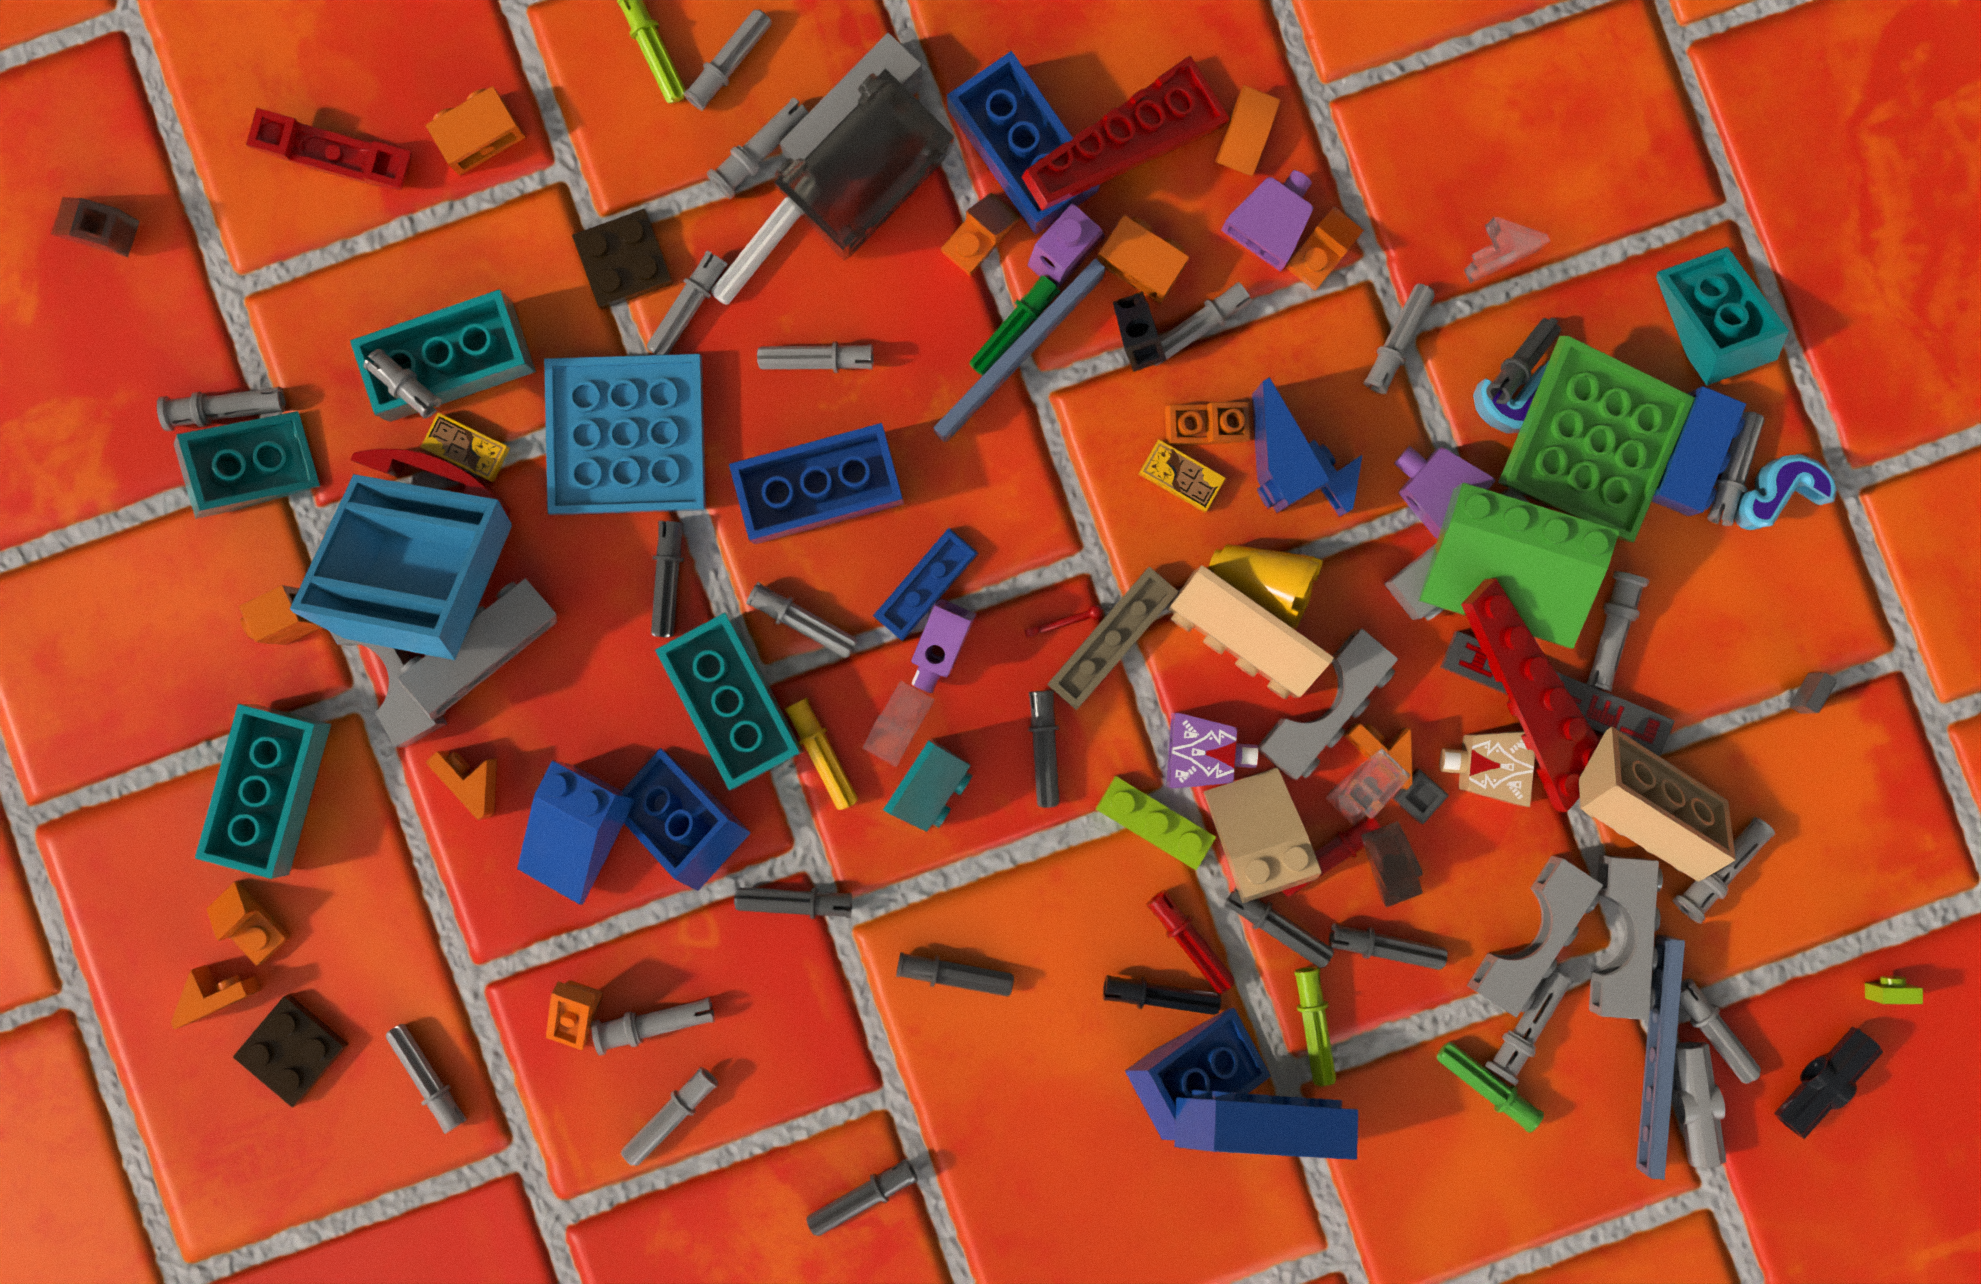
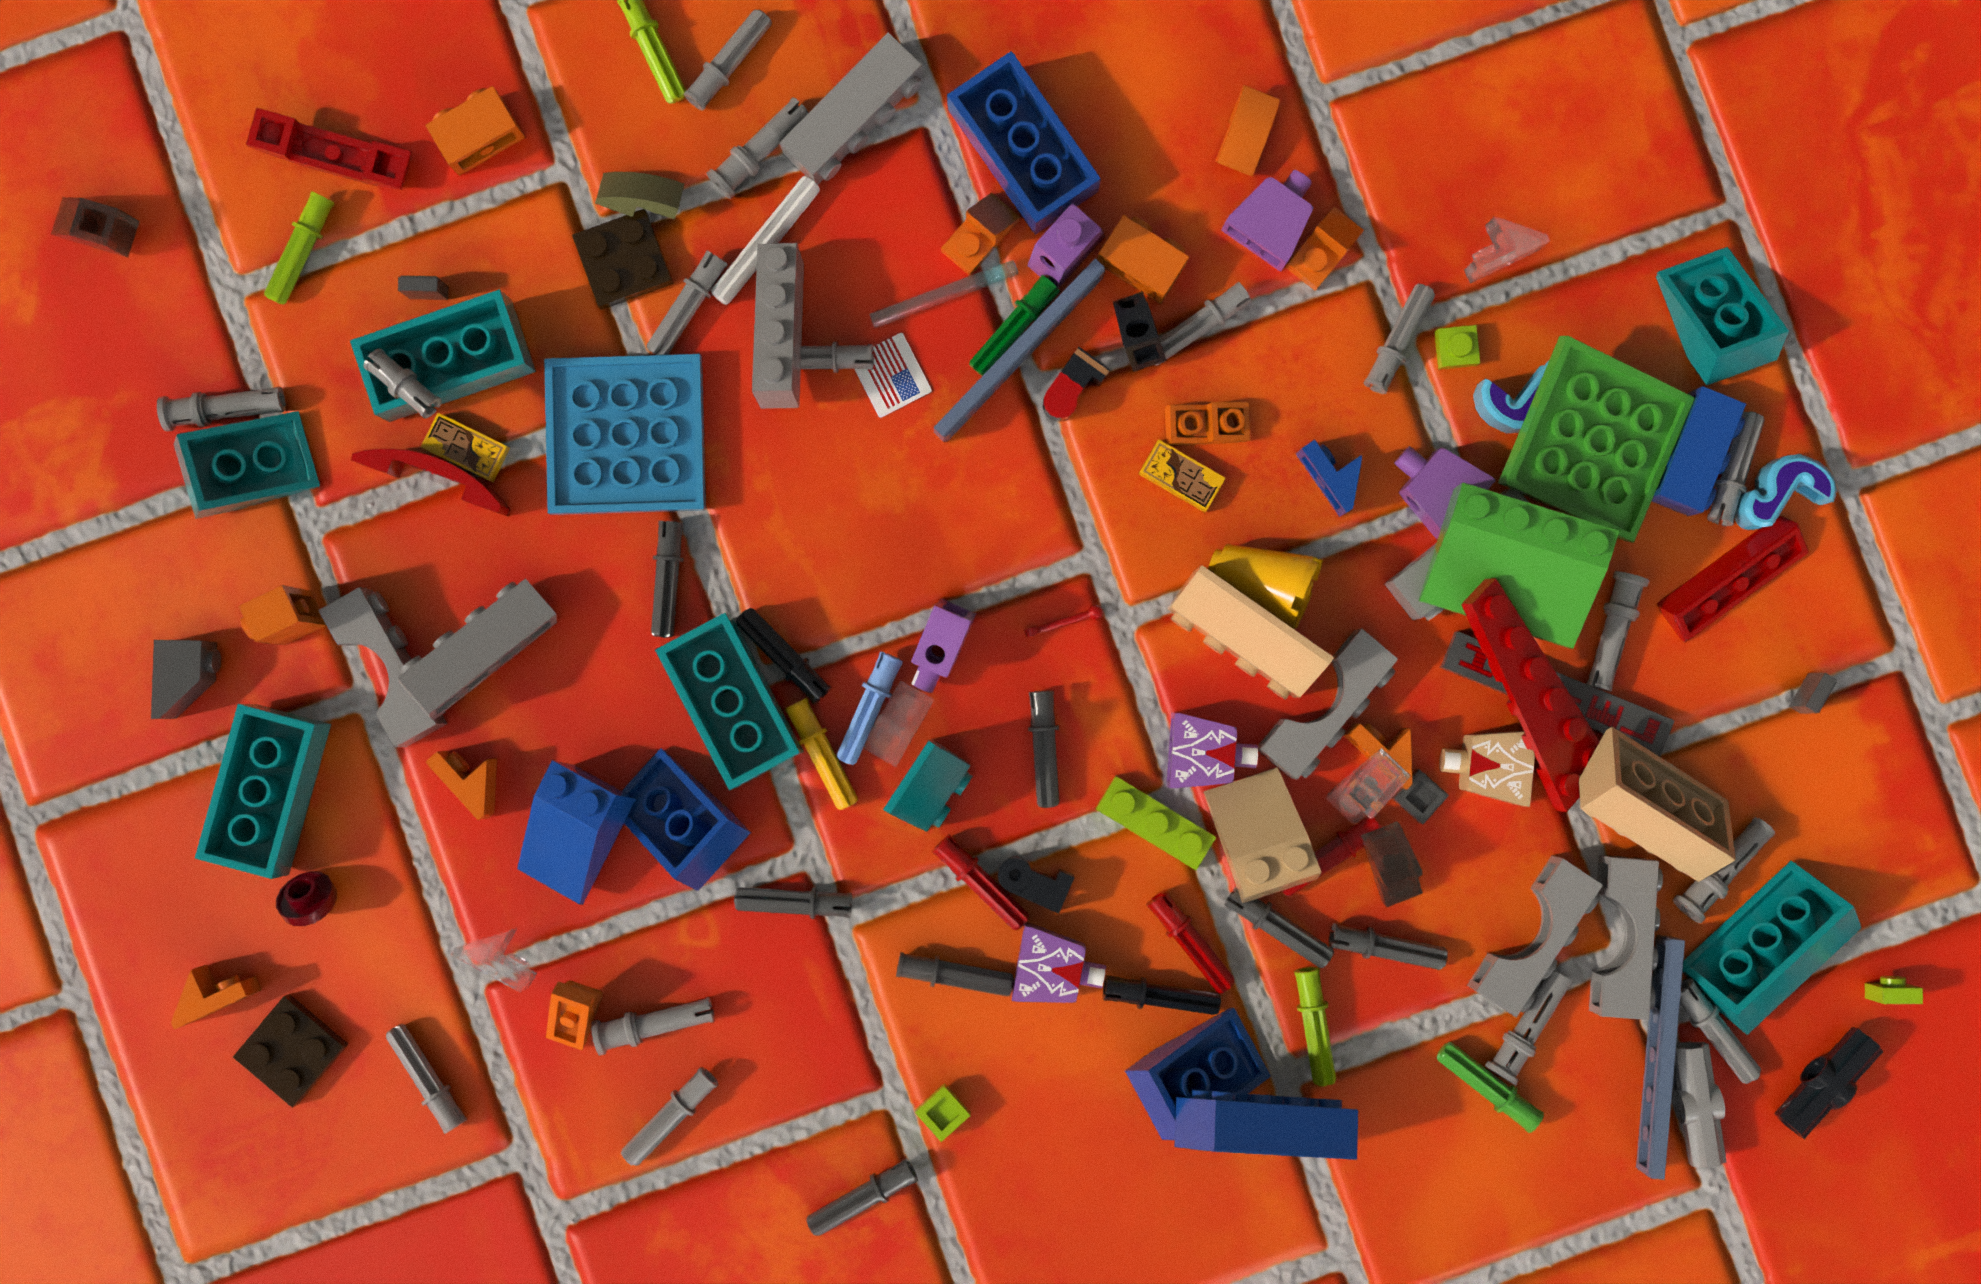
(181, 674): none -> dark grey slope
(246, 923): orange slope -> none
(298, 248): none -> lime axle
(306, 898): none -> dark red plate
(403, 566): dark azure slope -> none
(423, 287): none -> dark grey tile
(488, 957): none -> clear slope
(628, 190): none -> olive slope
(778, 326): none -> light grey brick
(783, 655): none -> black axle
(801, 620): light grey axle -> none
(816, 484): blue brick -> none
(866, 165): clear smoke windscreen -> none
(876, 691): none -> light blue axle
(894, 377): none -> sticker
(925, 584): blue tile -> none
(942, 1112): none -> lime plate
(944, 293): none -> clear light blue bar
(967, 869): none -> red axle
(1021, 879): none -> black leg
(1052, 967): none -> medium lavender torso
(1062, 395): none -> leg
(1112, 638): dark tan plate -> none
(1148, 125): red wing -> none
(1283, 456): blue slope -> none
(1457, 347): none -> lime plate
(1517, 369): dark grey axle -> none
(1733, 577): none -> red slope
(1771, 946): none -> teal slope

